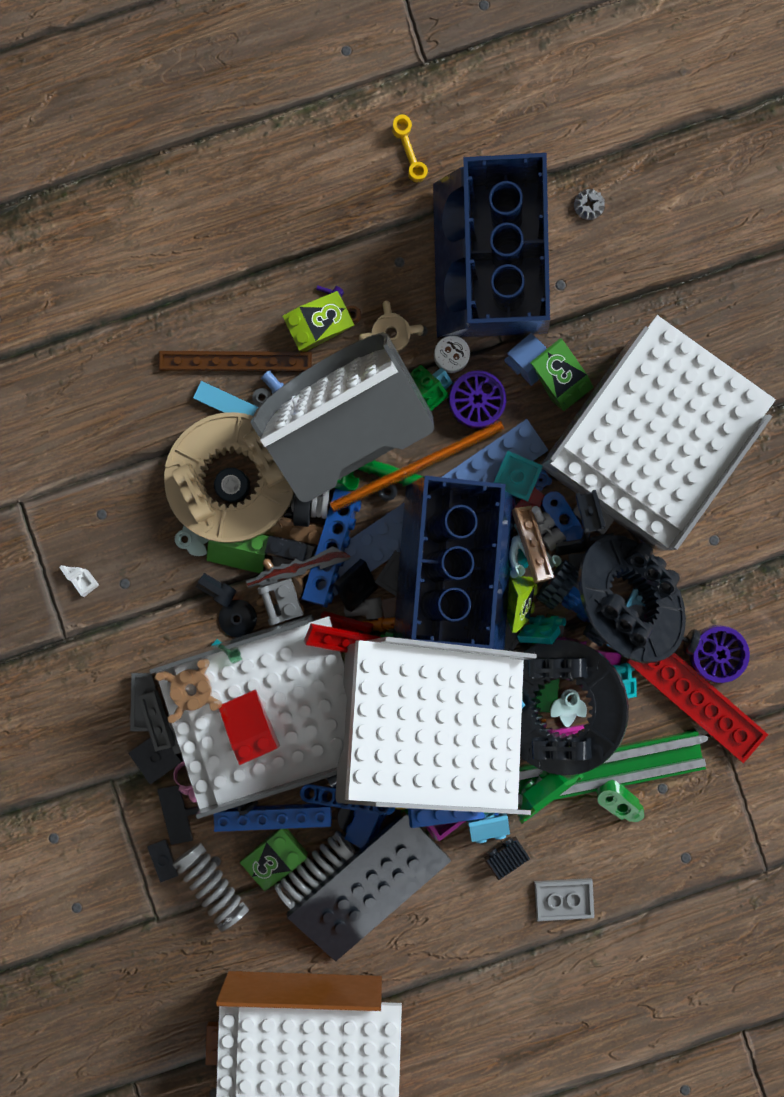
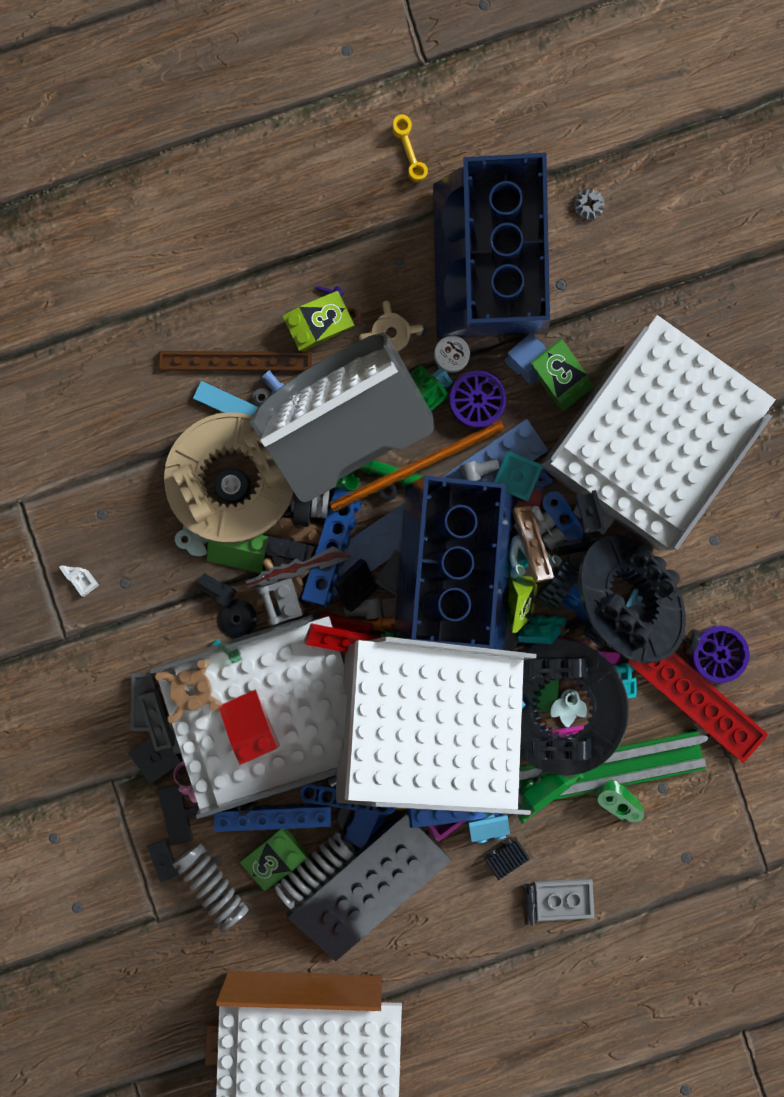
(475, 471): none -> light grey pin
(529, 904): none -> black pin

